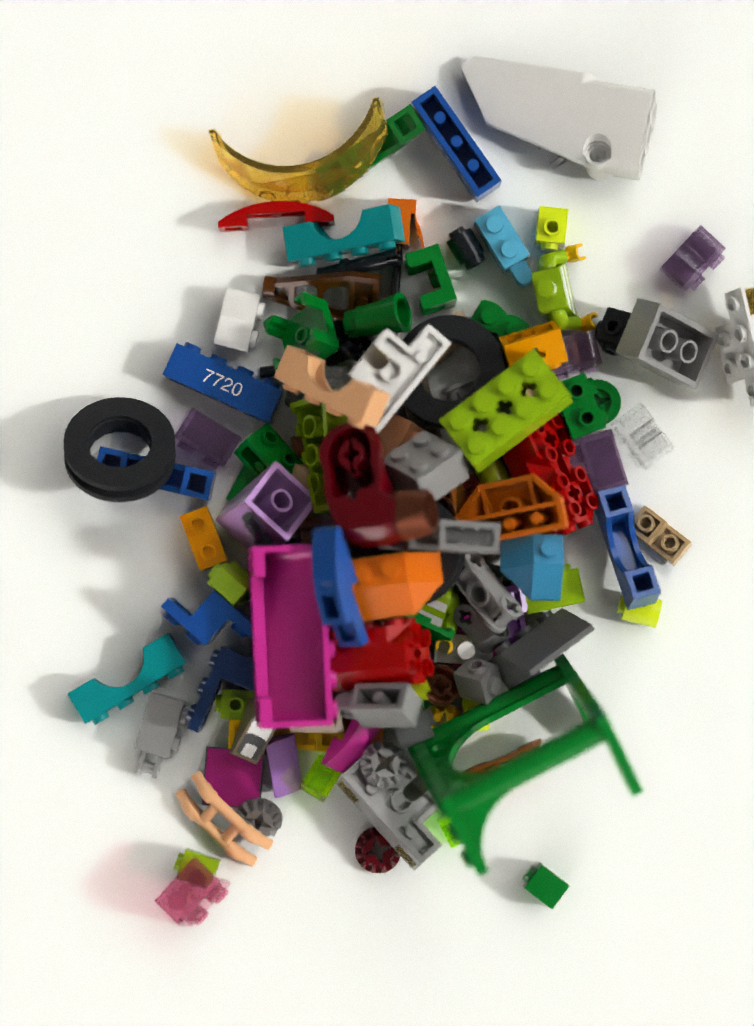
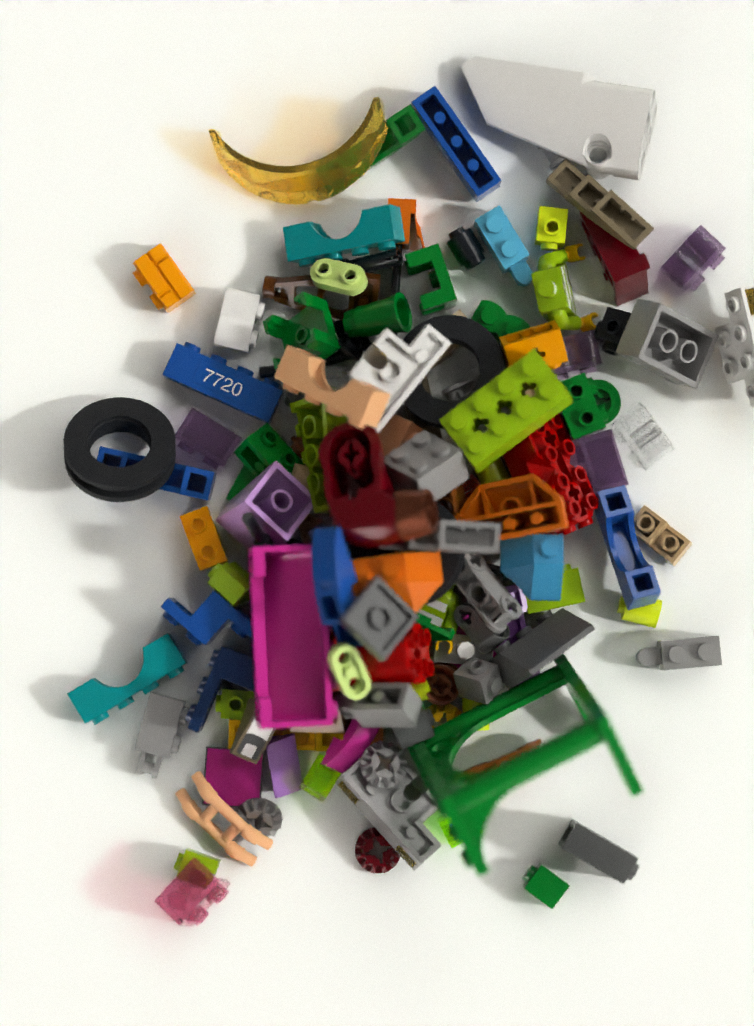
(164, 279): none -> light orange brick
(239, 219): red slope -> none
(336, 277): none -> yellowish green plate
(347, 669): none -> yellowish green plate
(378, 618): none -> dark grey tile
(599, 205): none -> dark tan slope
(599, 852): none -> dark grey brick
(621, 264): none -> dark red wedge
(682, 653): none -> light grey brick

